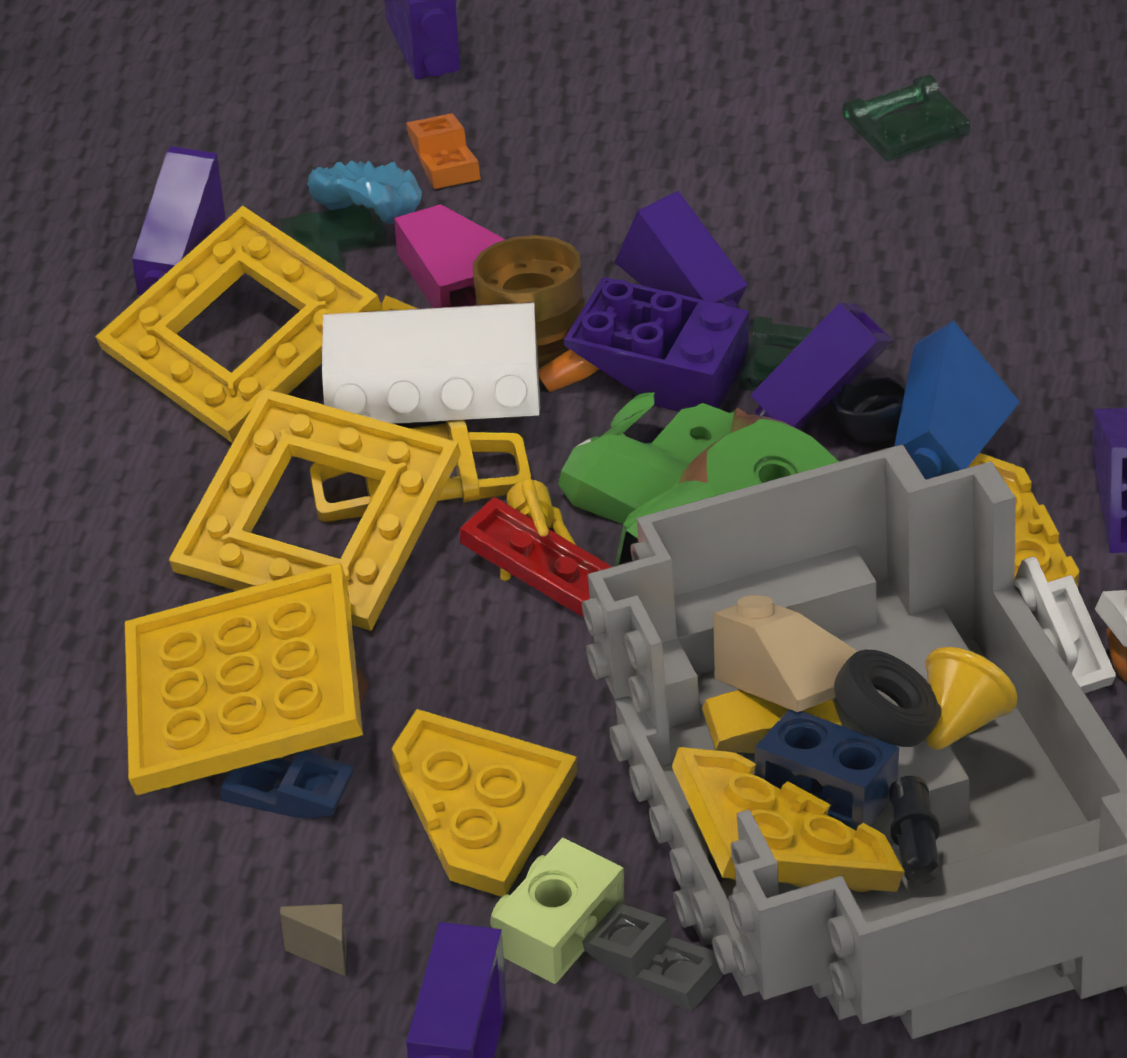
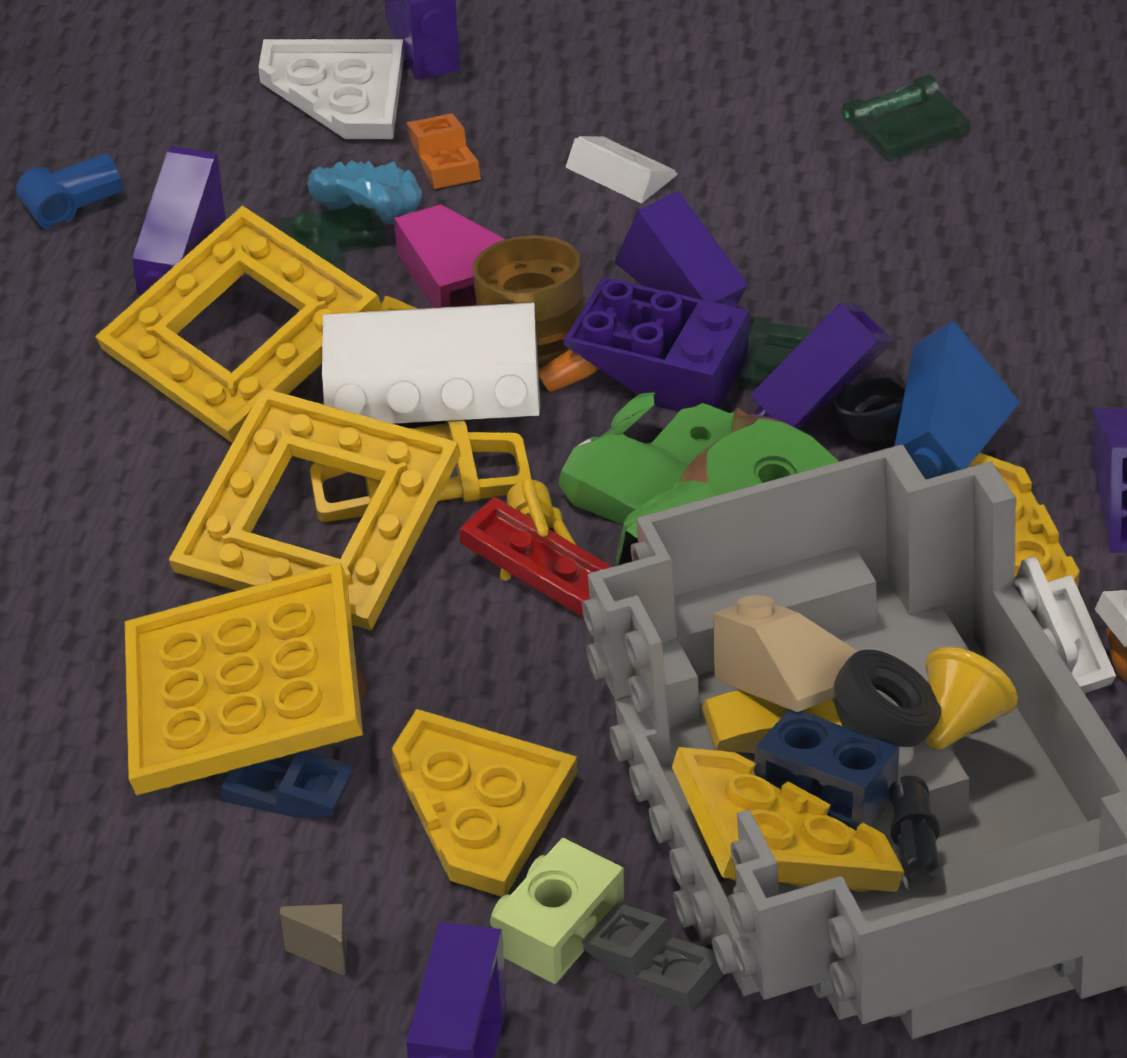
(58, 194): none -> blue piece
(338, 81): none -> white plate
(618, 167): none -> white slope

